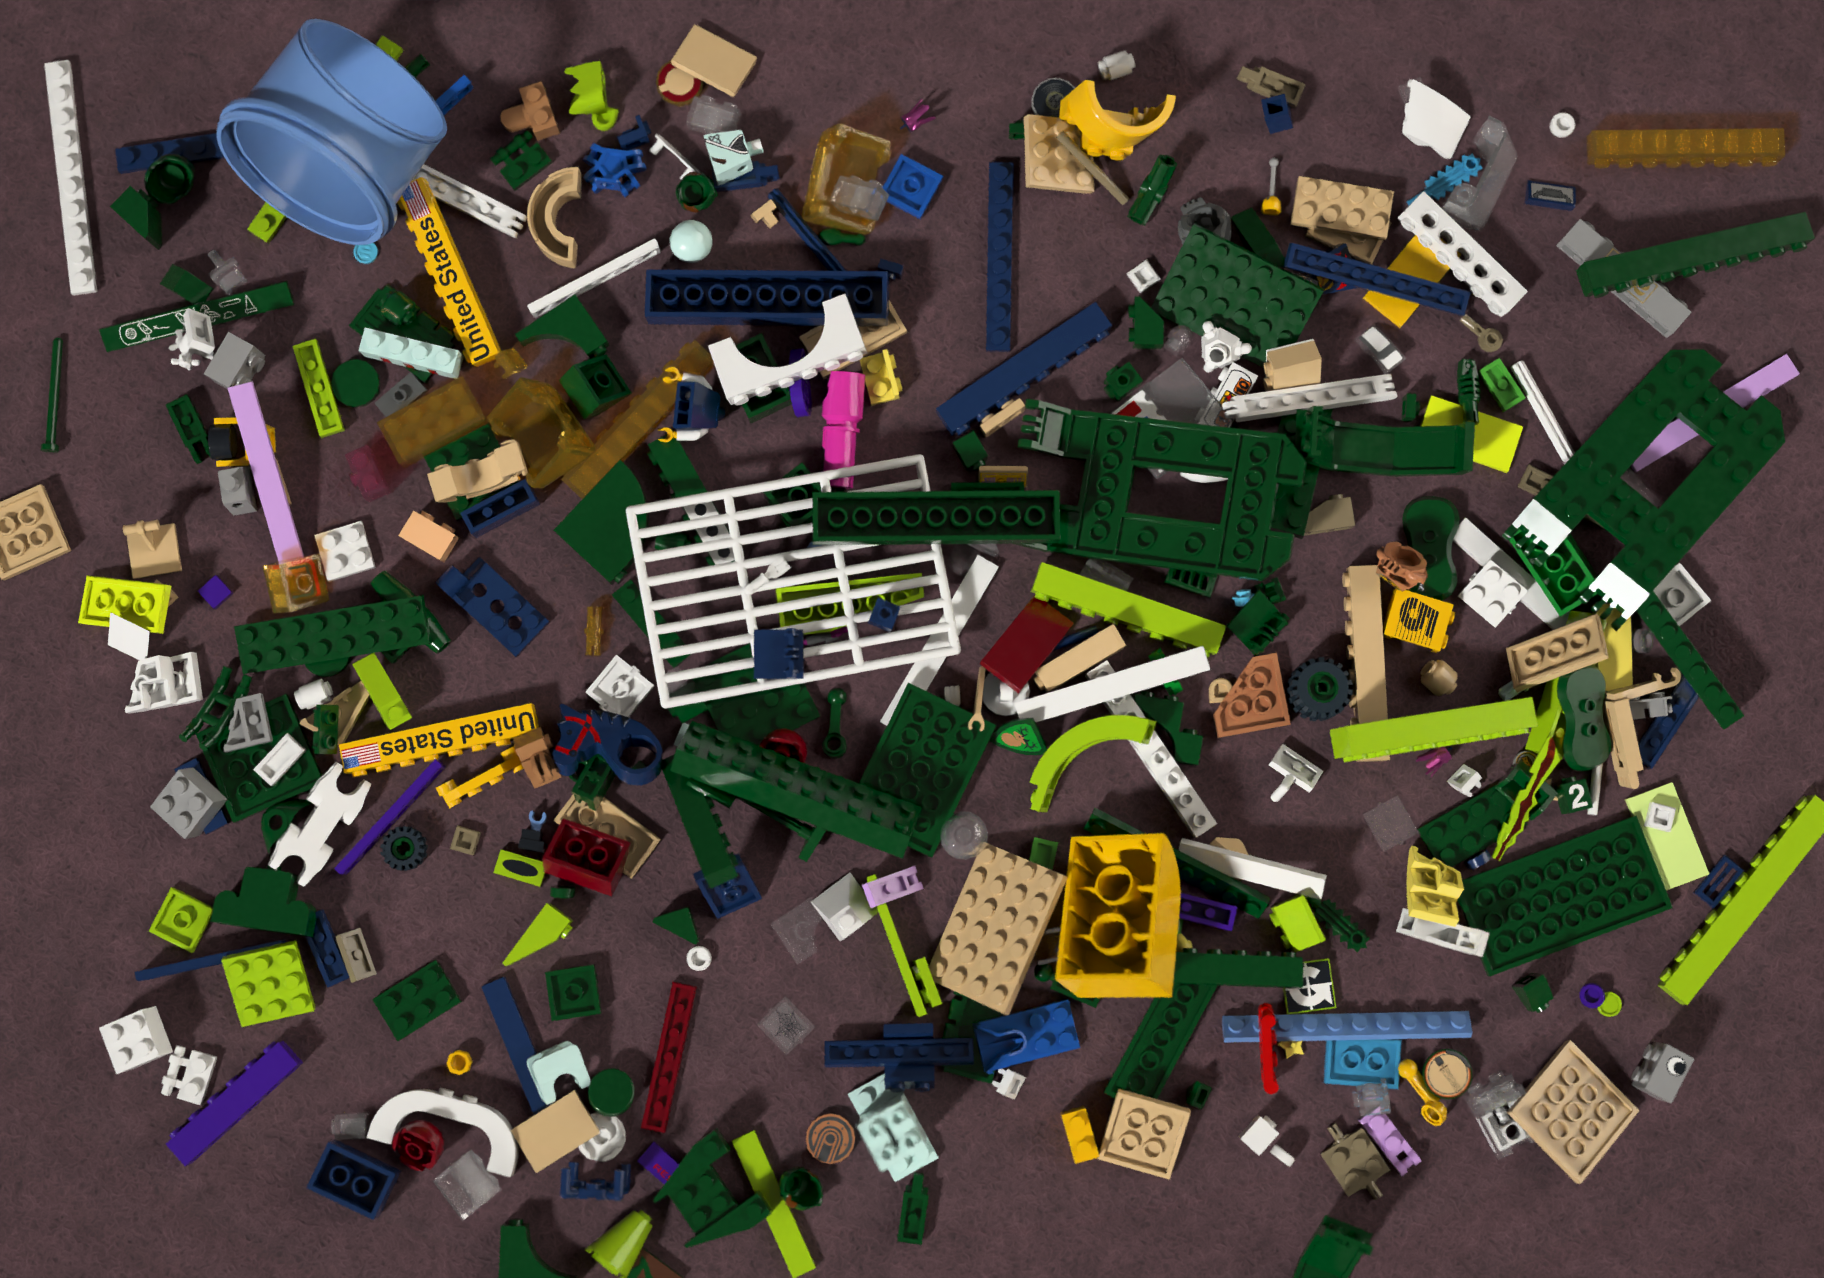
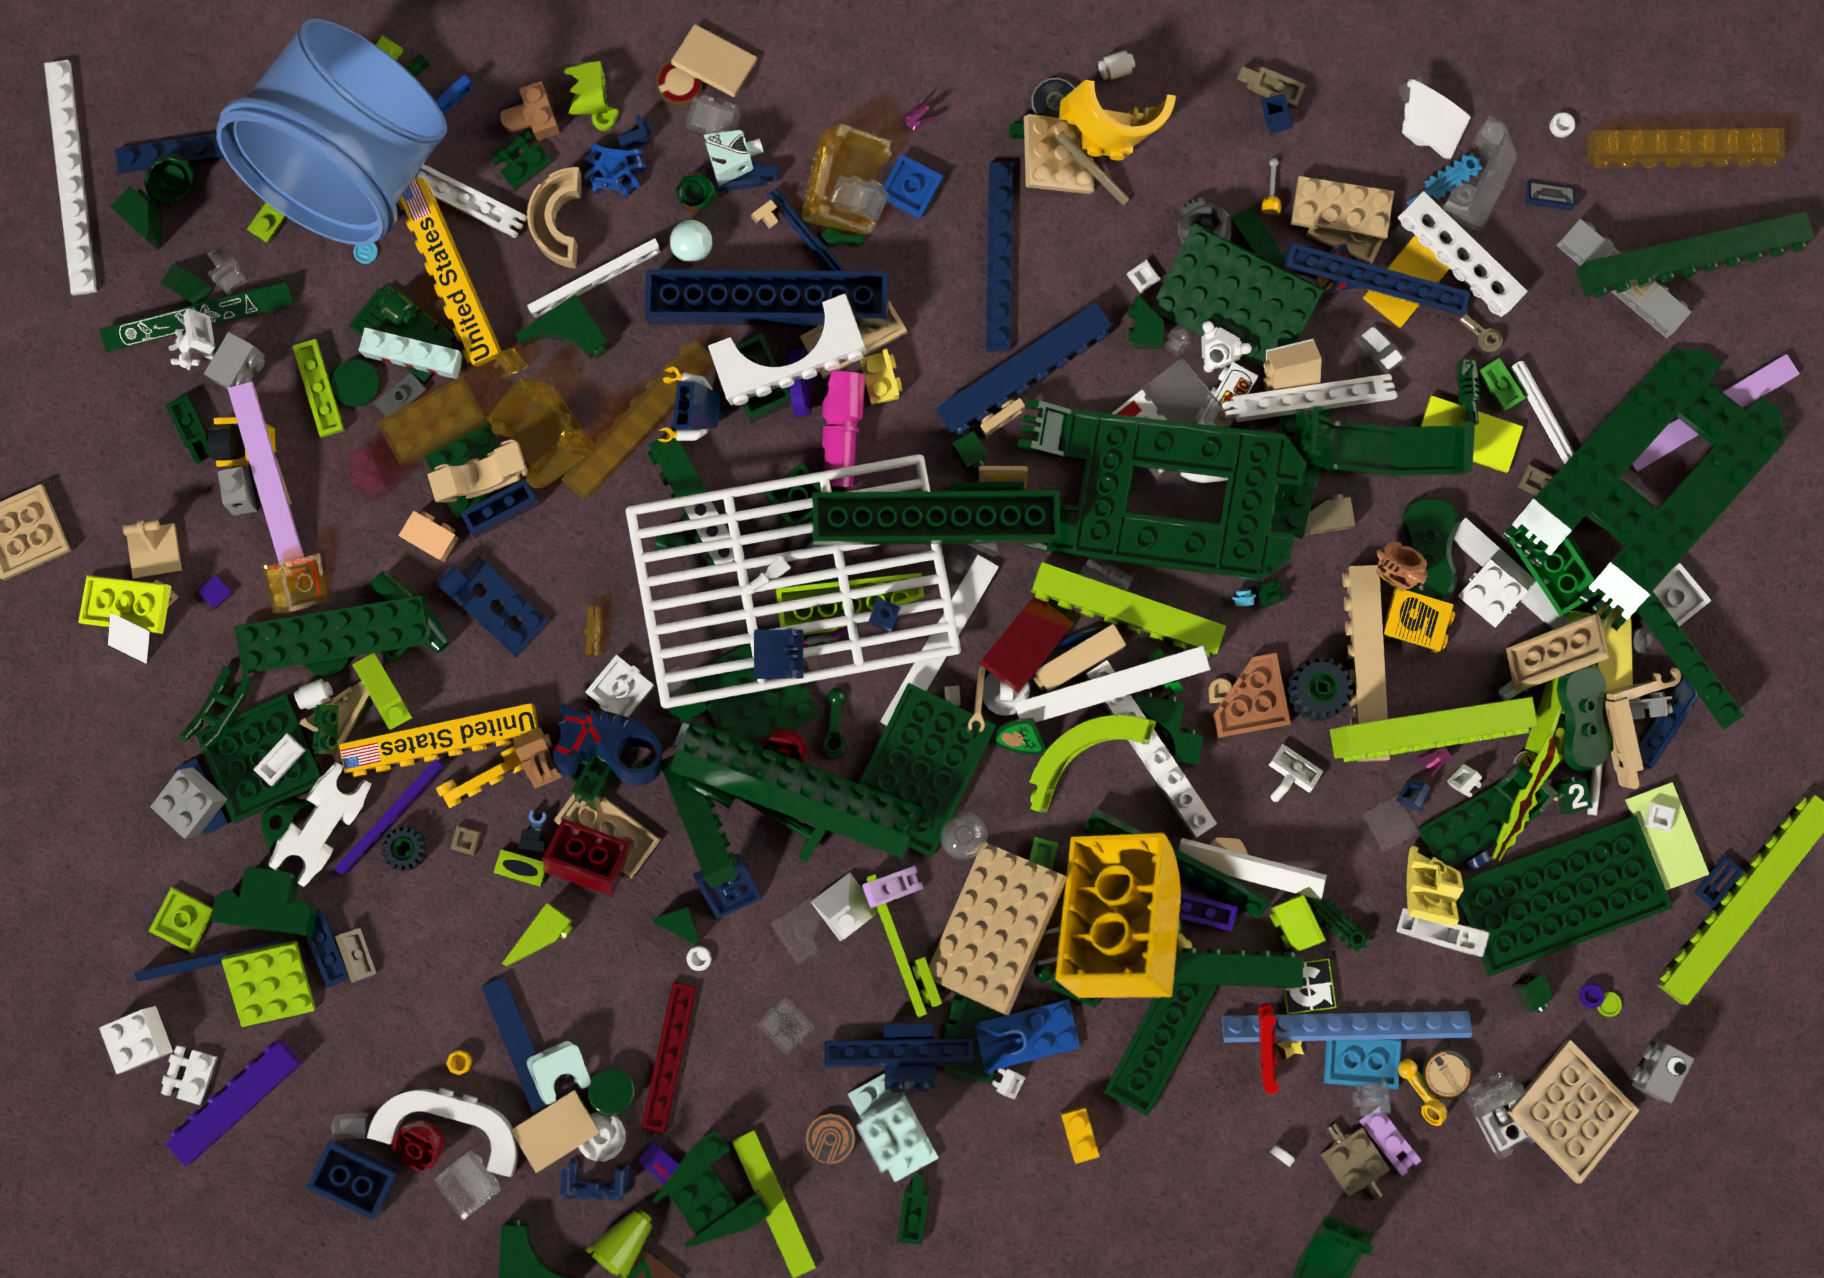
(52, 414): dark green bar -> none
(159, 688): white slope -> none
(249, 724): light grey wing -> none
(345, 551): white plate -> none
(417, 1000): dark green plate -> none
(562, 891): dark green tile -> none
(573, 992): dark green plate -> none
(594, 386): dark green slope -> none
(600, 524): dark green brick -> none
(630, 599): dark green plate -> none
(662, 142): white piece -> none
(800, 1189): dark green hair -> none
(894, 269): dark blue plate -> none
(1122, 381): dark green brick -> none
(1144, 1133): tan plate -> none
(1152, 189): dark green piece -> none
(1169, 580): dark green slope -> none
(1197, 1094): dark green slope -> none
(1258, 623): dark green hinge -> none
(1259, 1134): white brick -> none
(1410, 407): dark green plate -> none
(1413, 795): none -> dark blue tile
(1439, 677): tan head -> none

